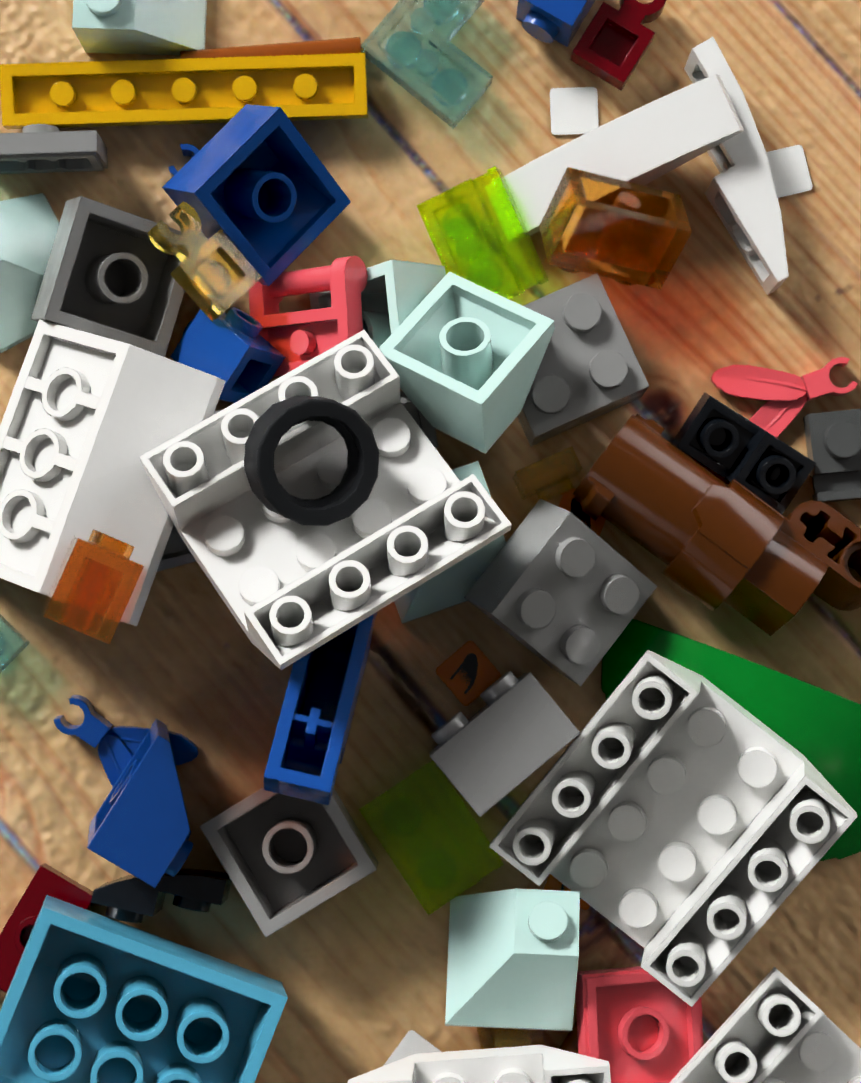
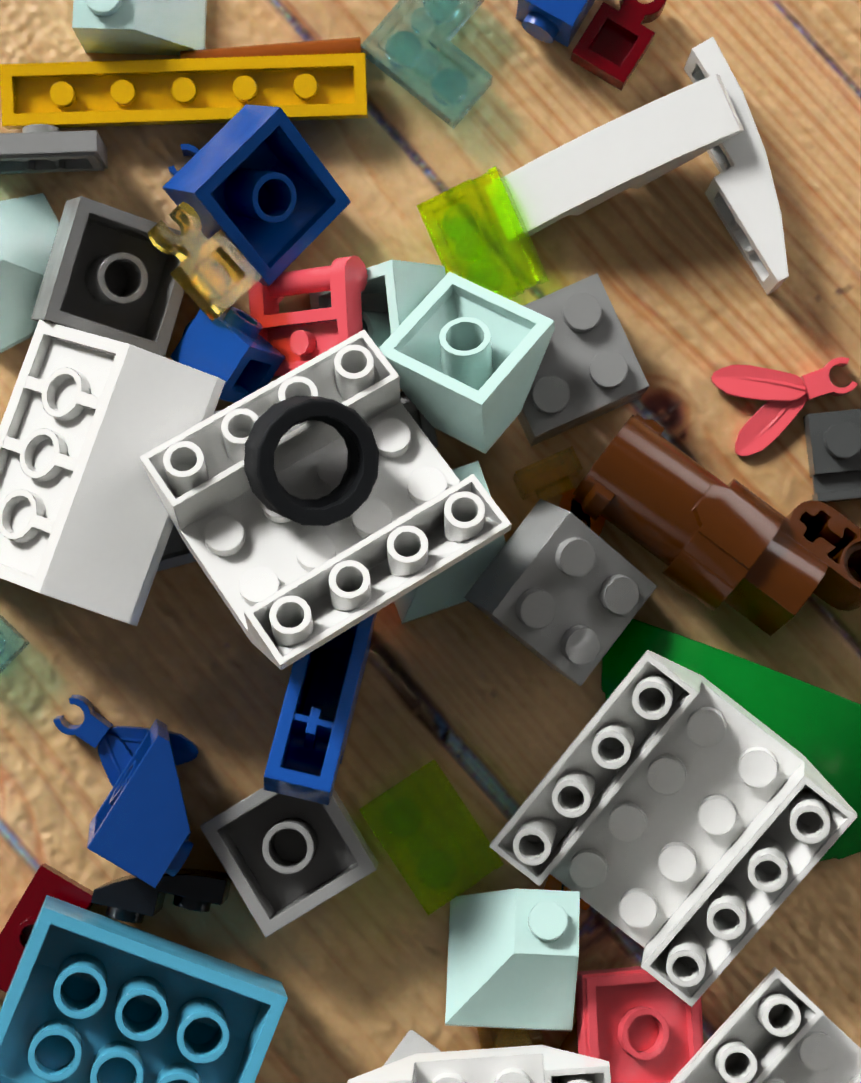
(93, 586): clear orange brick -> none
(467, 673): orange sticker -> none
(501, 741): light grey brick -> none
(573, 110): white sticker -> none
(614, 229): clear orange brick -> none
(743, 452): black slope -> none
(789, 171): white sticker -> none

